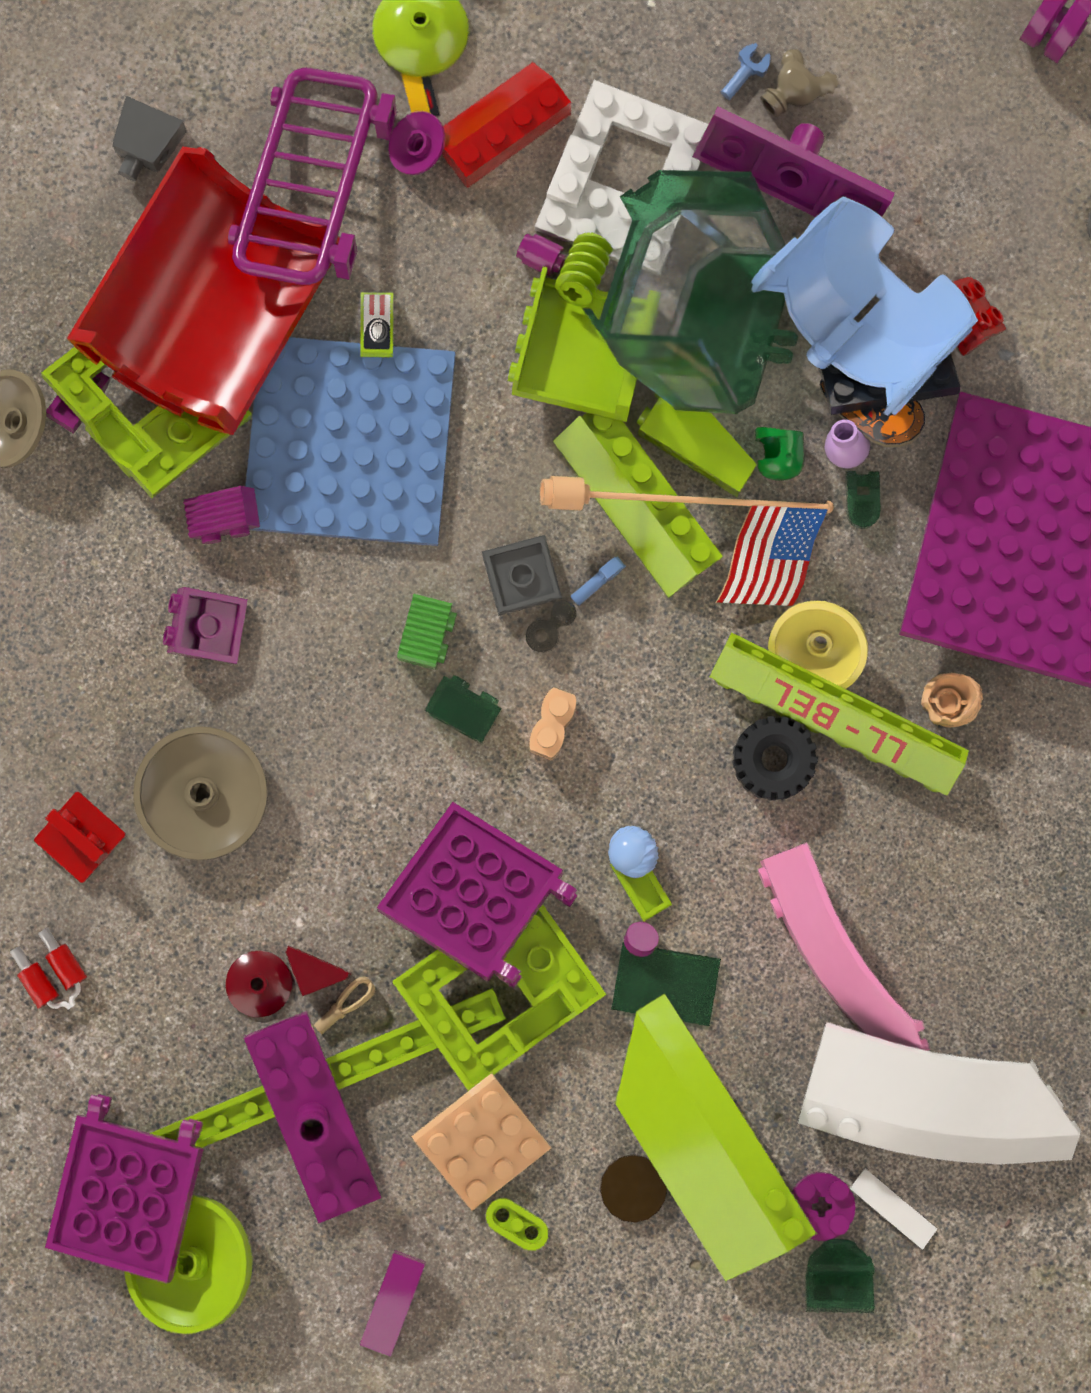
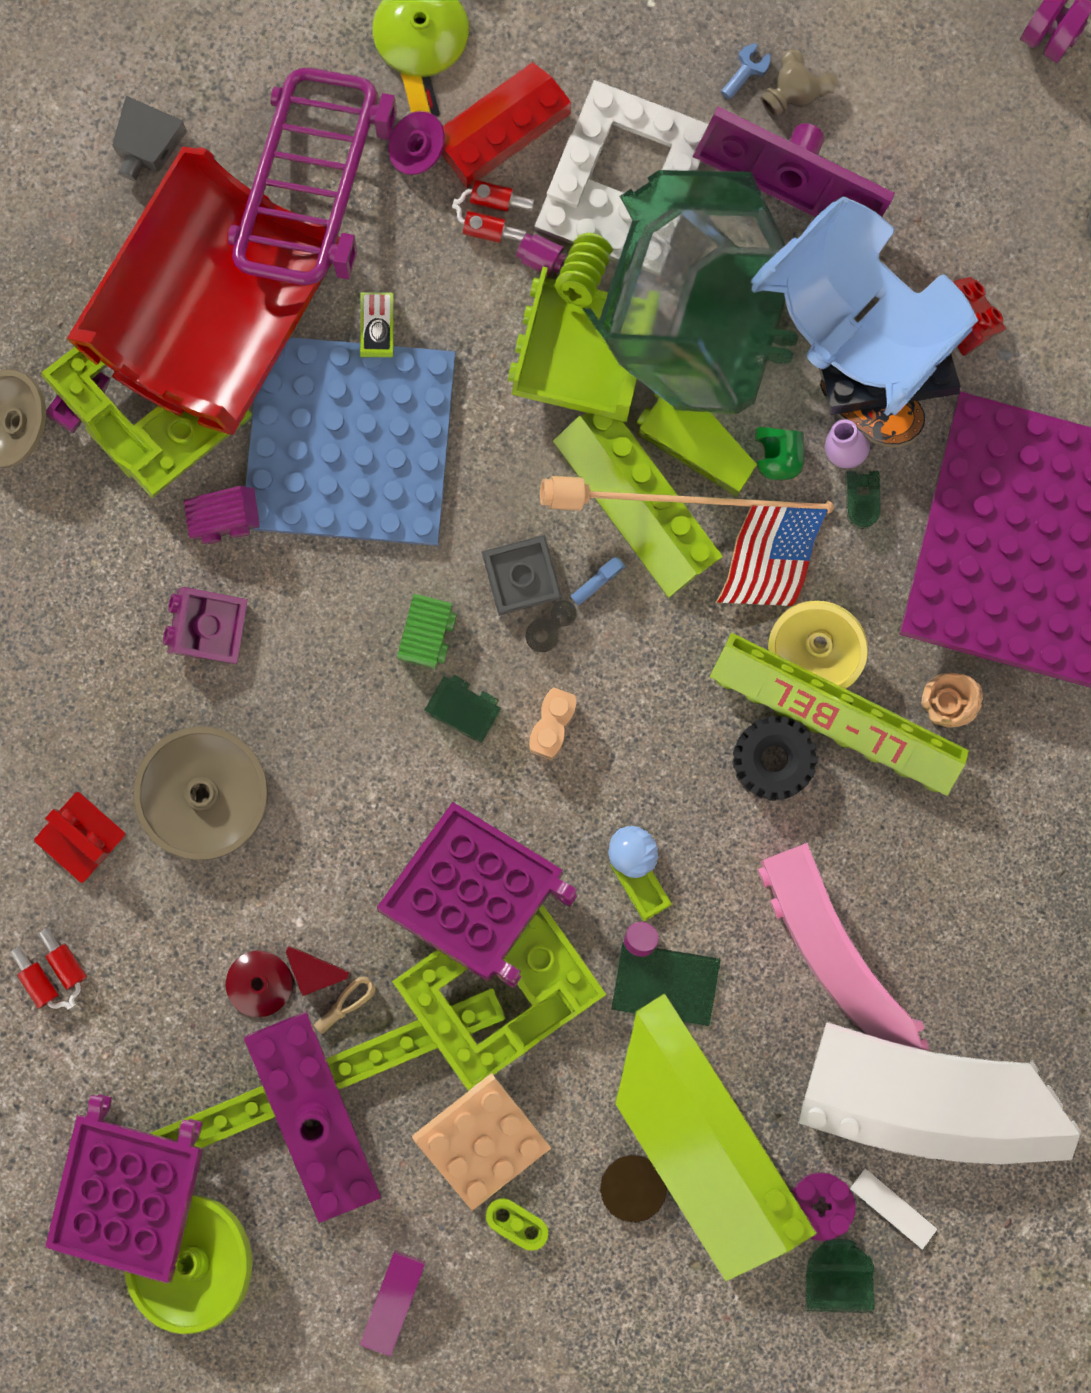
(493, 197): none -> red piece

